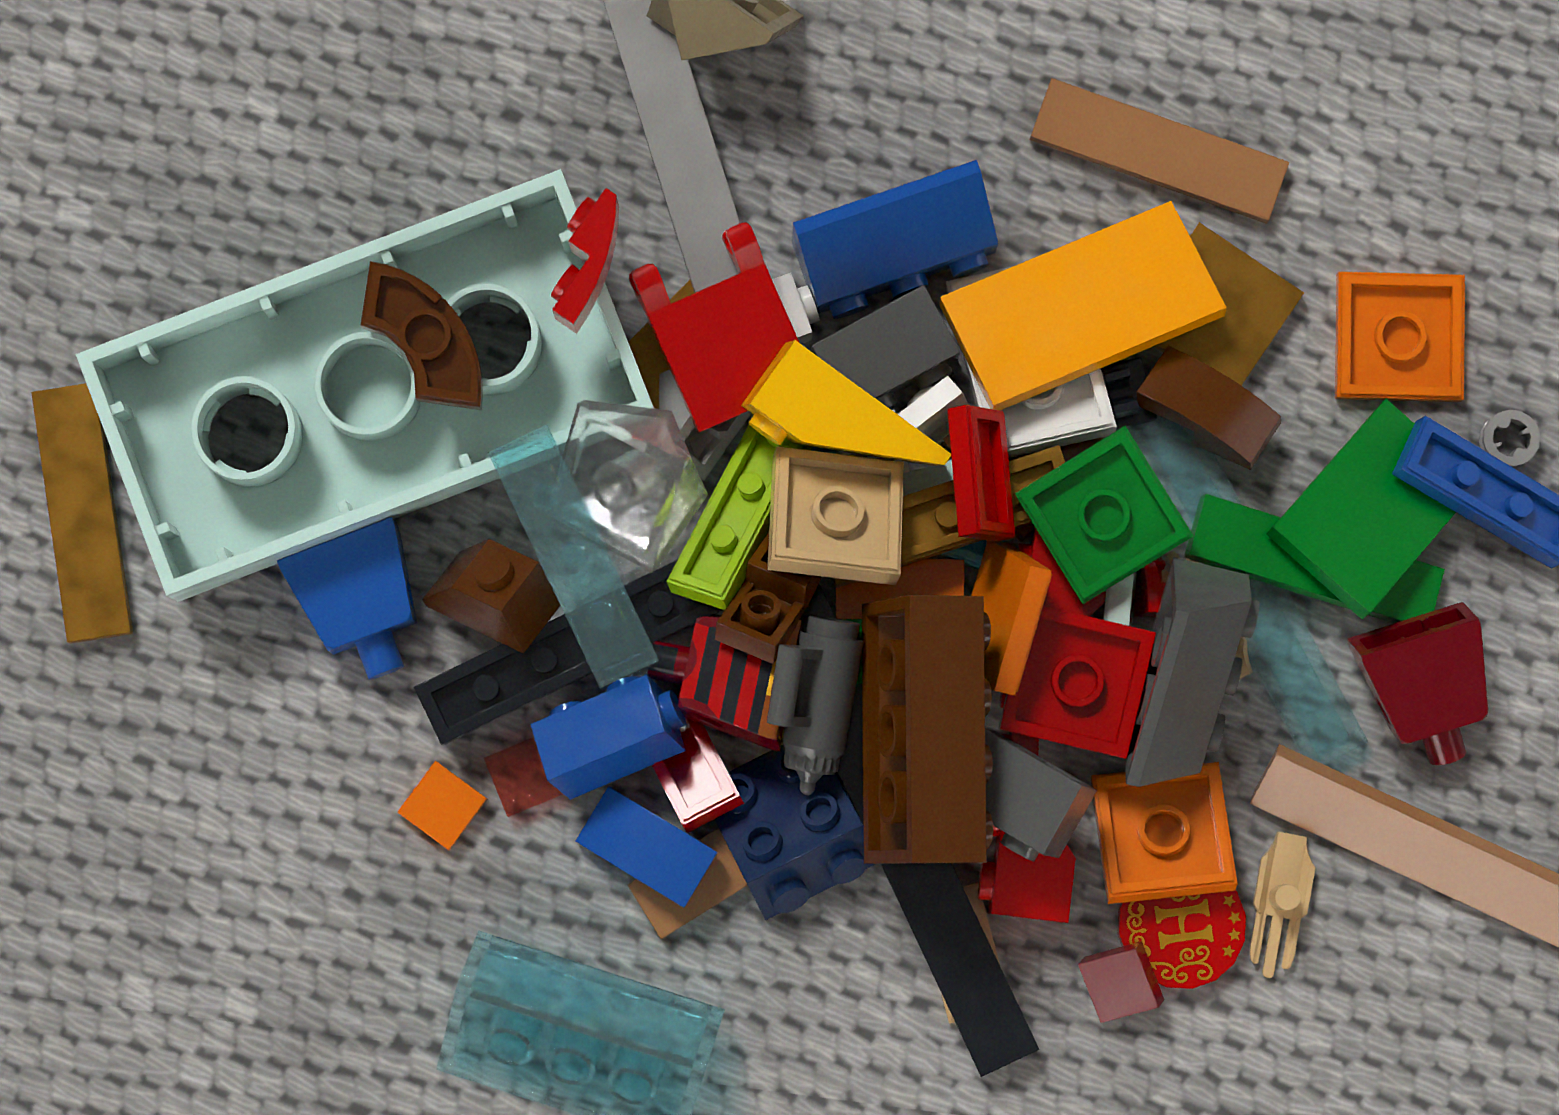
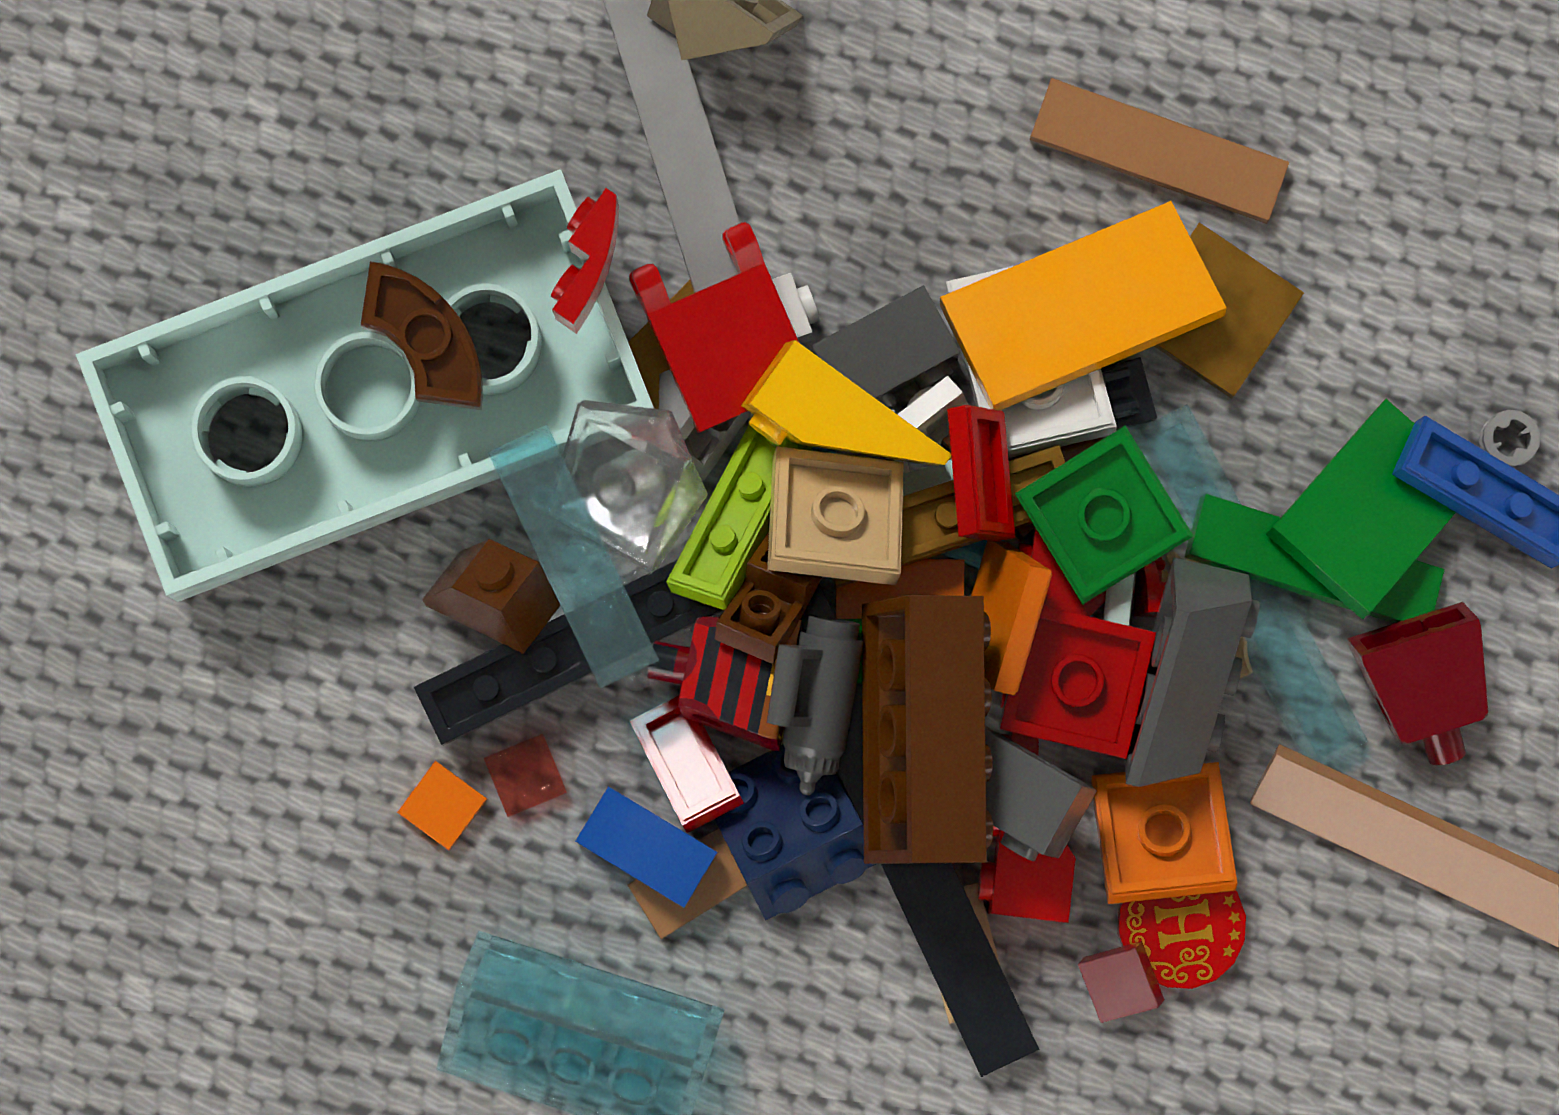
(82, 514): pearl gold tile -> none
(356, 593): blue torso -> none
(609, 735): blue brick -> none
(896, 240): blue slope -> none
(1218, 409): reddish brown slope -> none
(1283, 893): tan piece -> none
(1400, 336): orange tile -> none

